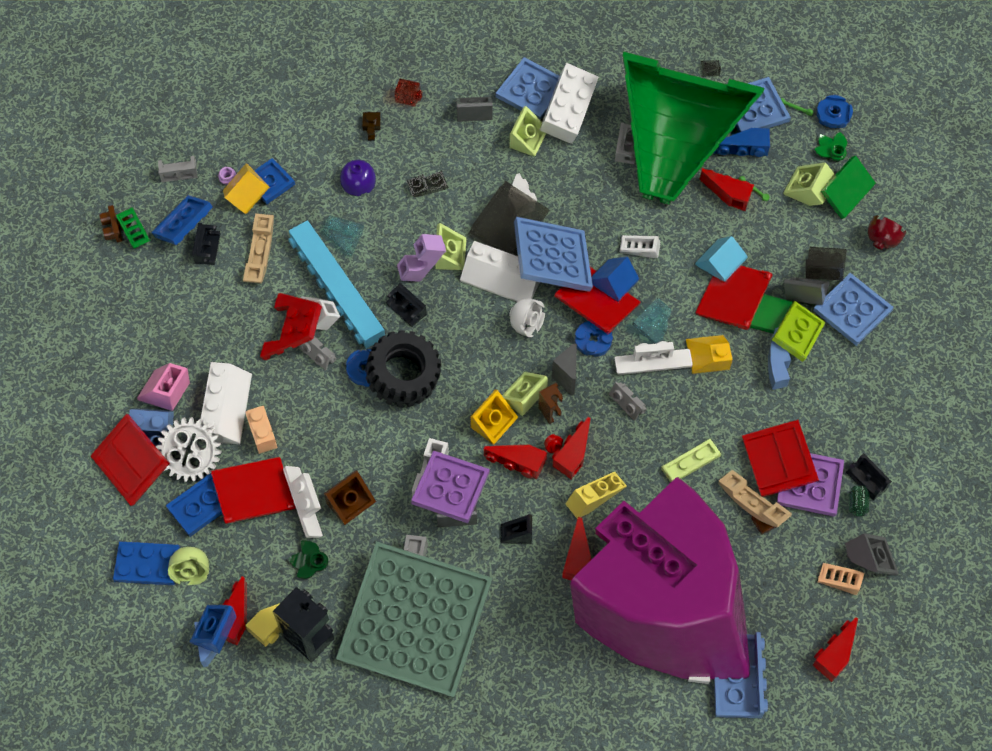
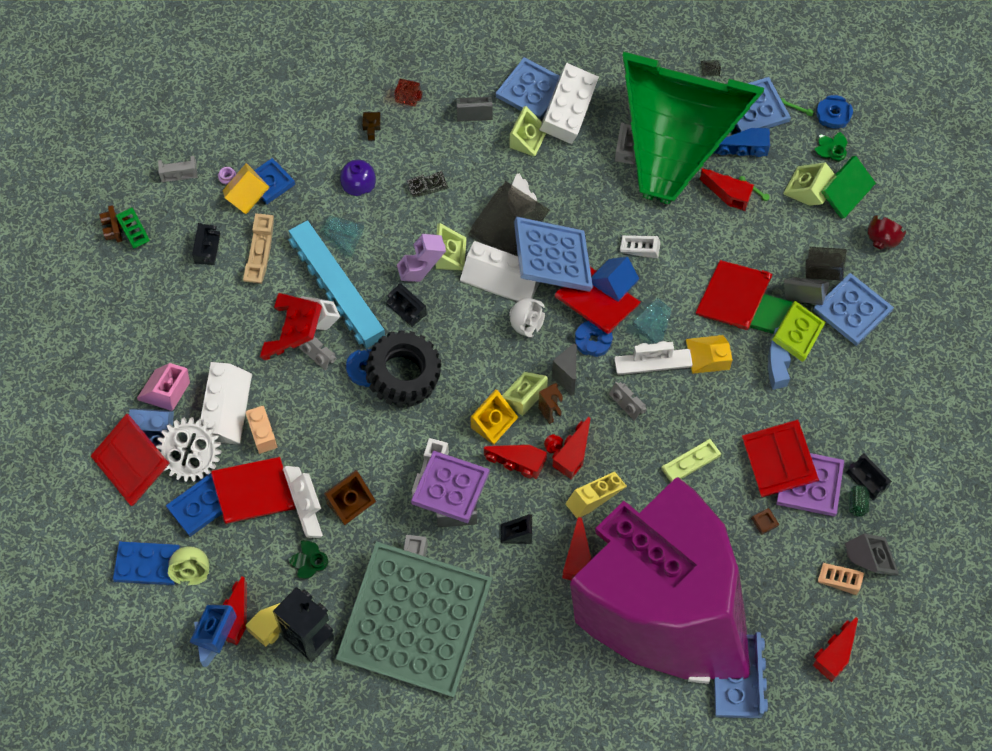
(182, 220): blue plate -> none
(722, 258): medium azure slope -> none
(752, 502): tan slope -> none

